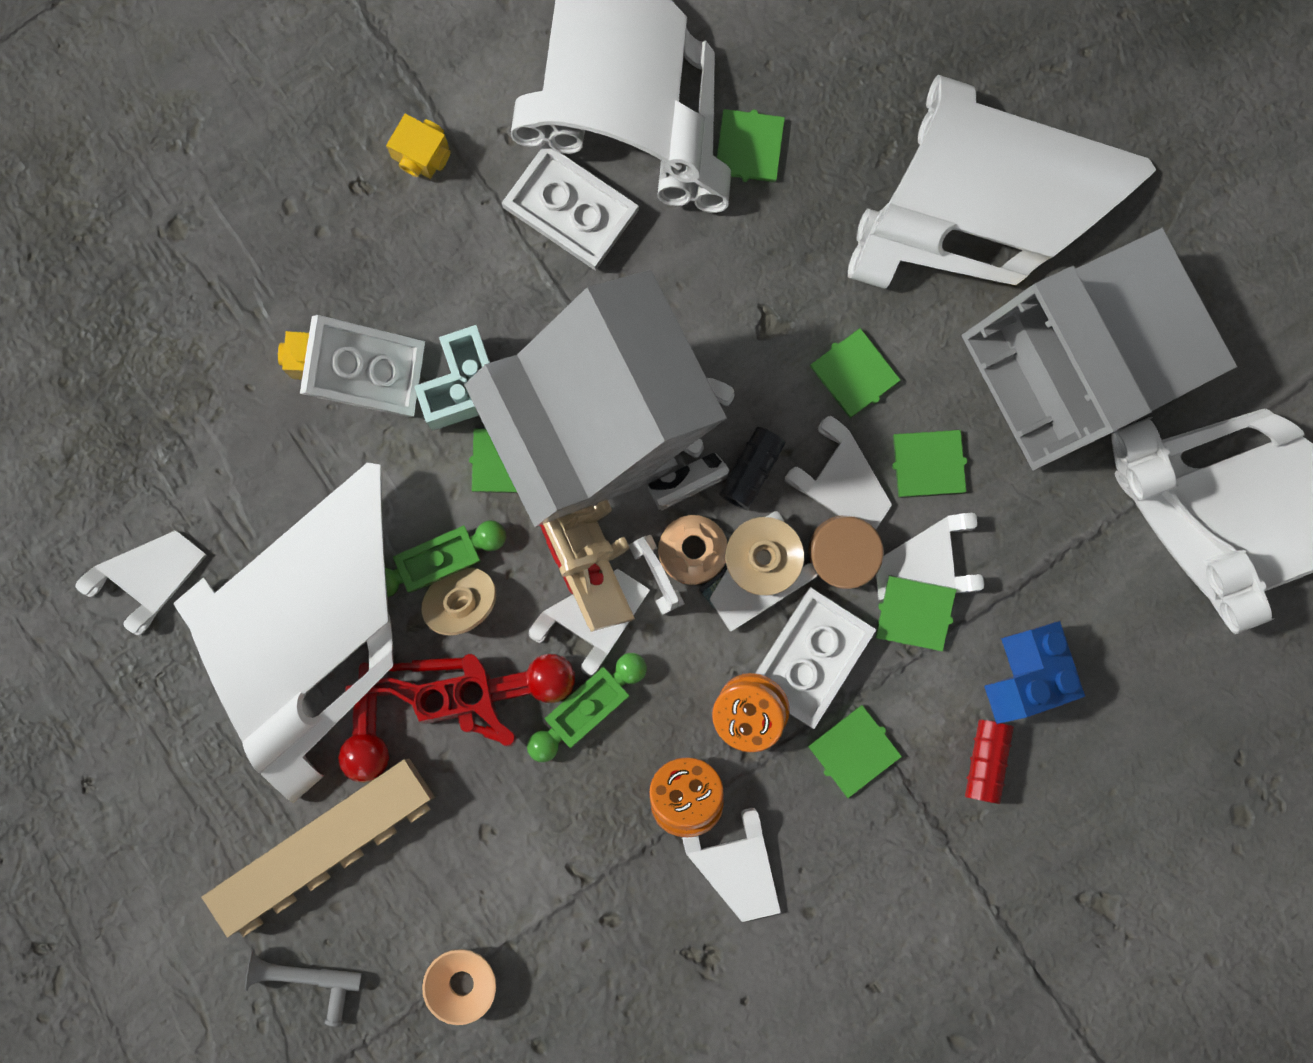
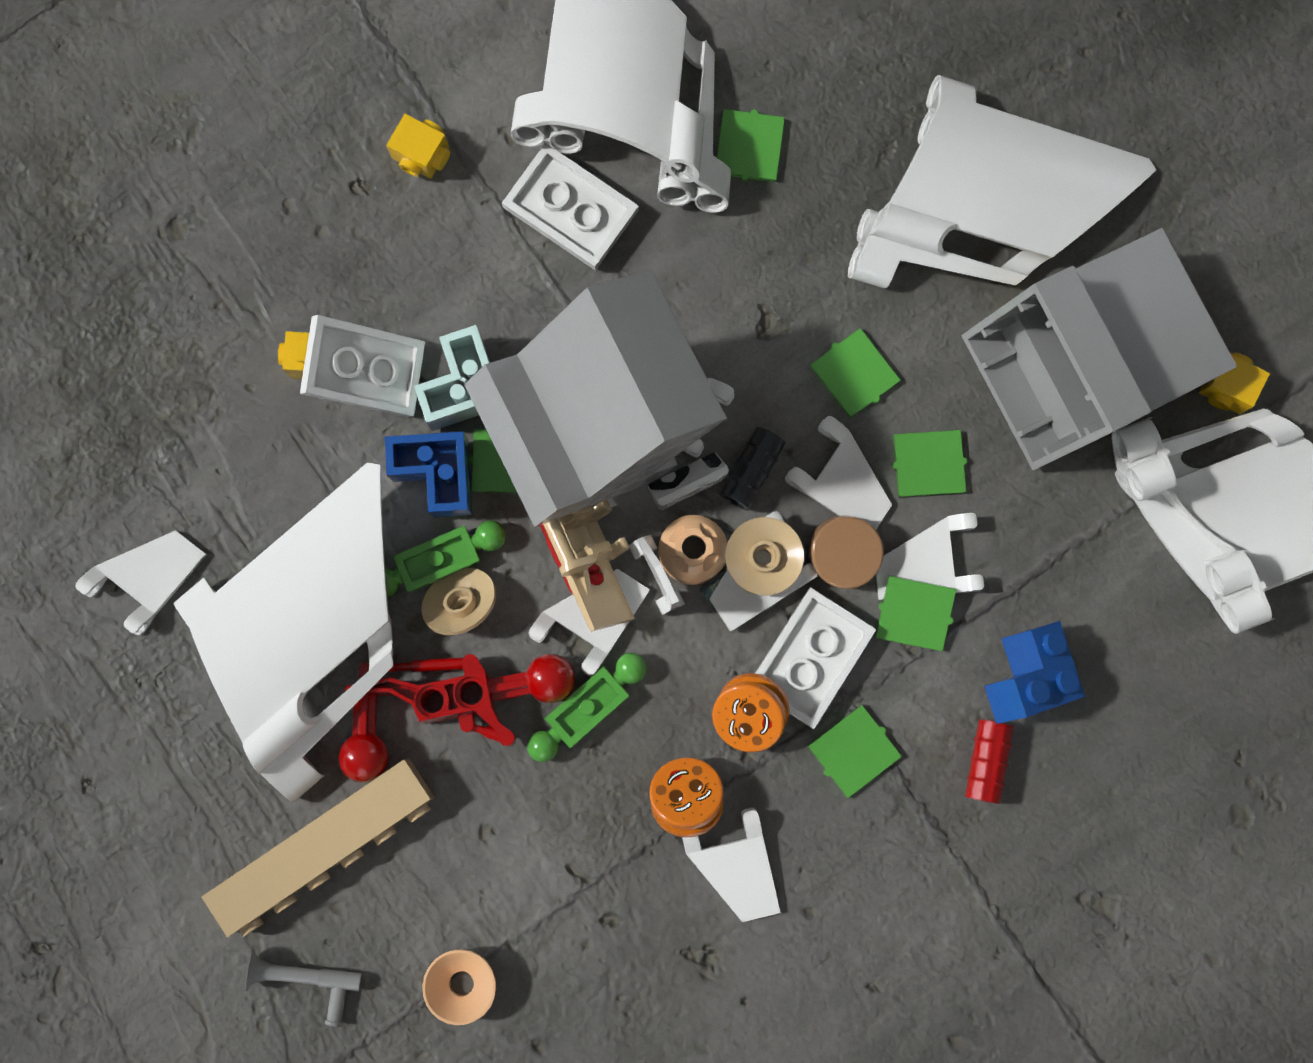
(439, 460): none -> blue brick
(1237, 388): none -> yellow brick

